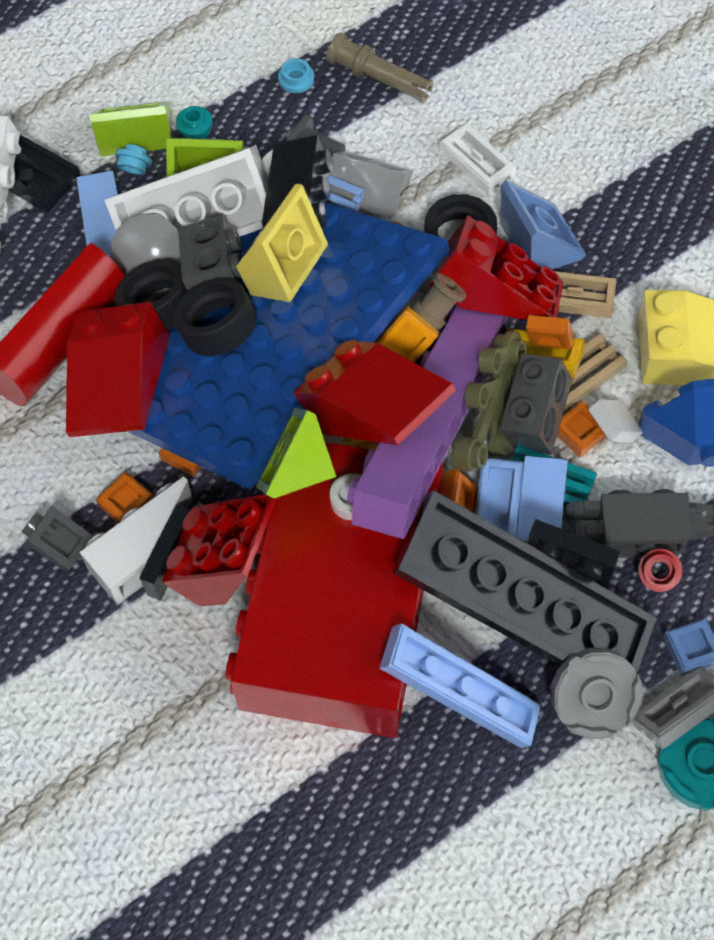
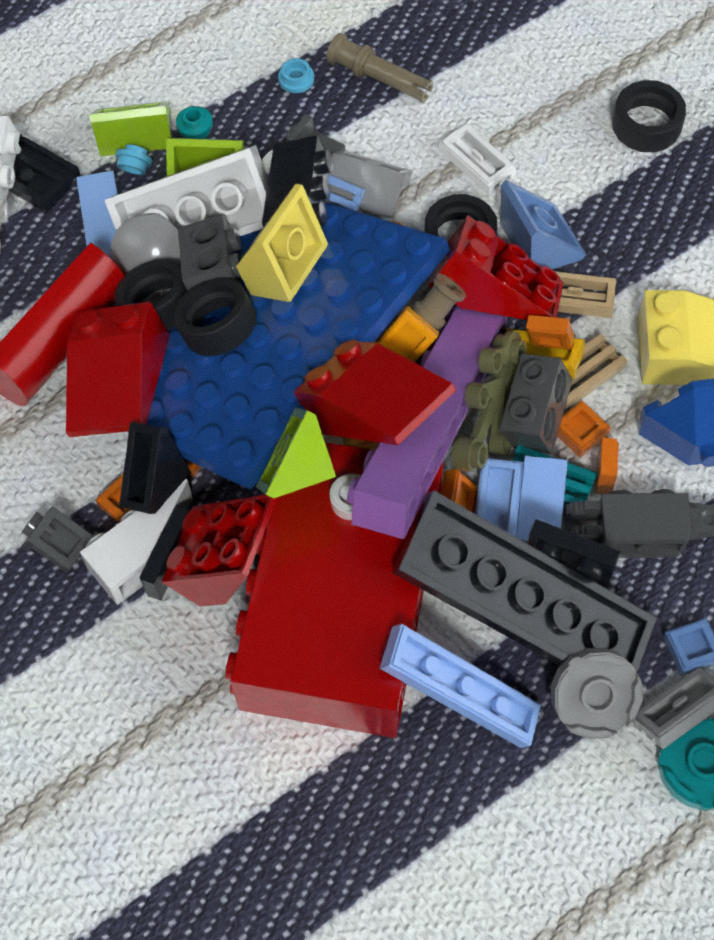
(150, 469): none -> black slope
(607, 465): none -> orange tile
(615, 420): white tile -> none
(652, 94): none -> black tyre
(663, 583): red plate -> none

